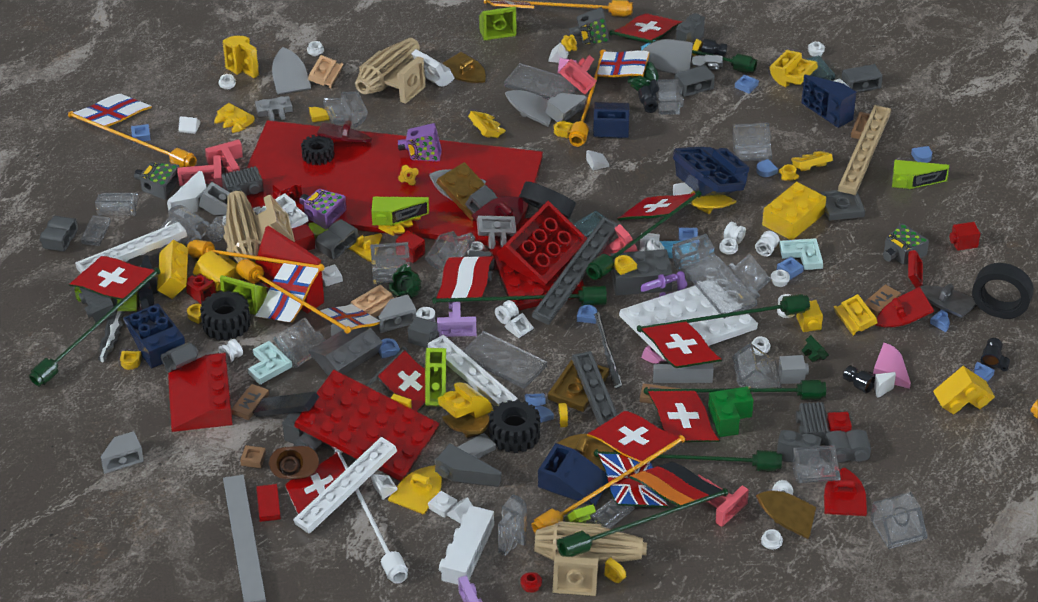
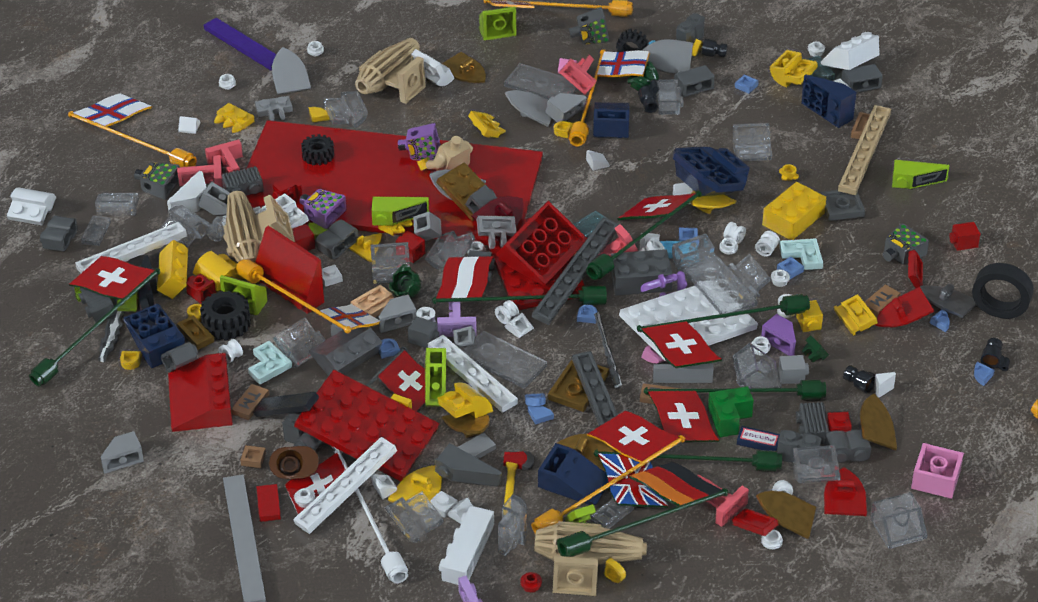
(30, 205): none -> white brick
(141, 132): medium blue tile -> none
(195, 332): none -> pearl gold plate
(240, 42): none -> dark purple tile
(240, 56): yellow brick -> none
(292, 277): flag -> none
(304, 497): none -> white plate
(325, 71): light nougat plate -> none
(342, 133): dark red shield -> none
(403, 175): yellow plate -> none
(415, 517): none -> clear brick
(427, 226): none -> light grey brick
(449, 155): none -> tan torso
(464, 336): none -> light grey slope
(512, 460): none -> piece
(514, 426): black tyre -> none
(538, 195): black tyre -> none
(557, 53): white slope -> none
(563, 414): yellow tile -> none
(569, 43): yellow plate -> none
(624, 264): yellow tile -> none
(631, 36): none -> black tyre
(651, 27): flag -> none
(711, 61): light grey hinge -> none
(755, 522): none -> red tile
(758, 439): none -> tile
(766, 168): medium blue tile -> none
(780, 334): none -> medium lavender slope
(806, 161): yellow plate -> none
(853, 52): none -> white slope
(877, 423): none -> pearl gold shield
(892, 361): bright pink slope -> none
(922, 154): medium blue tile -> none
(937, 470): none -> bright pink brick
(963, 388): yellow brick -> none

